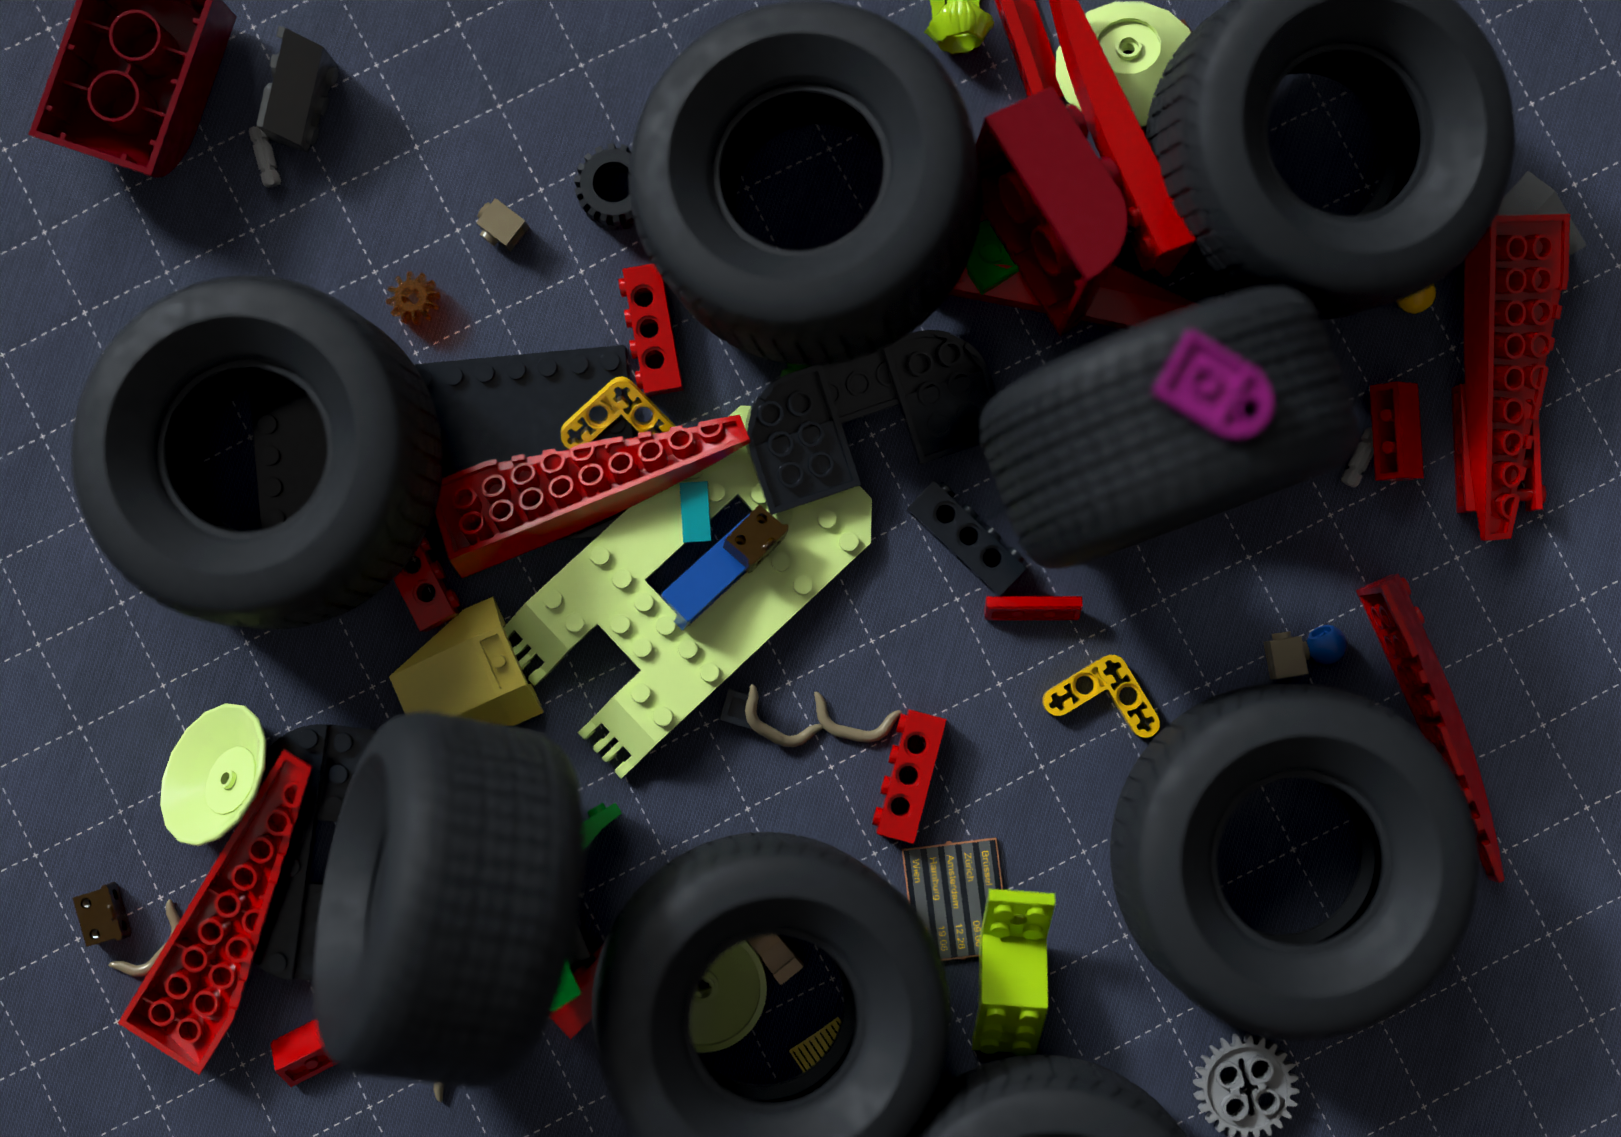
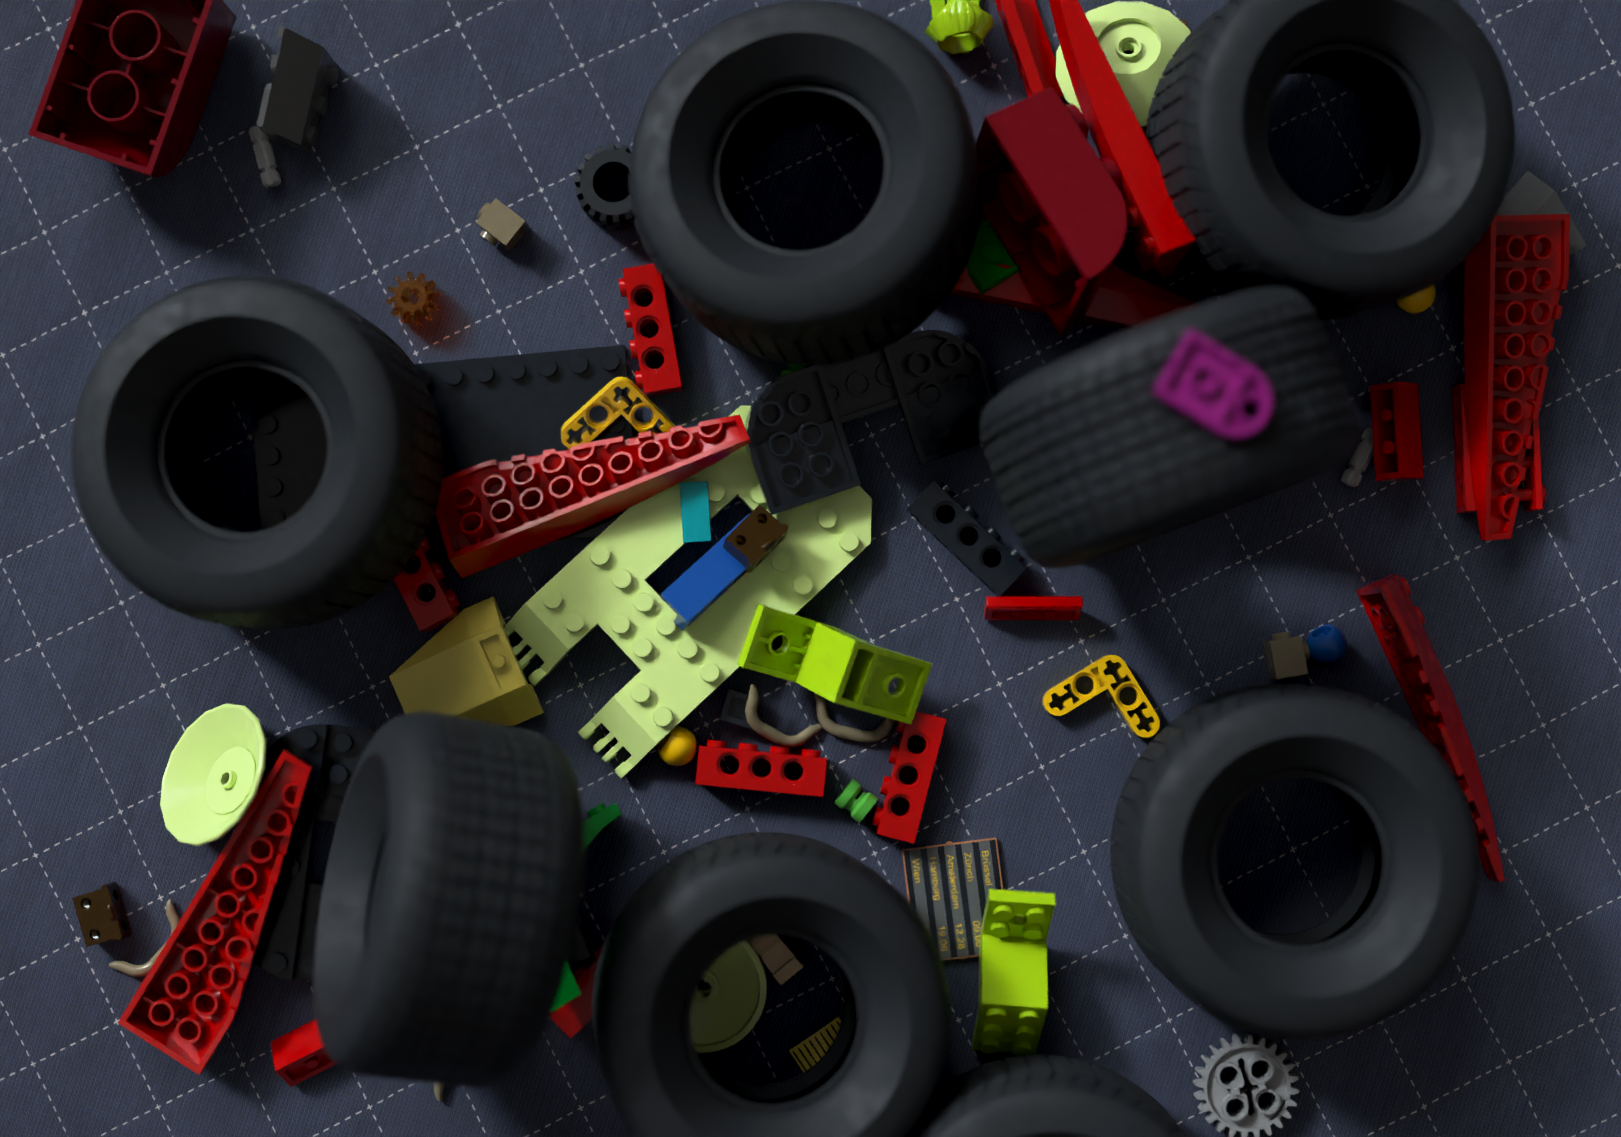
(678, 747): none -> yellow piece
(712, 774): none -> red brick
(834, 664): none -> lime bracket
(856, 800): none -> bright green wheel

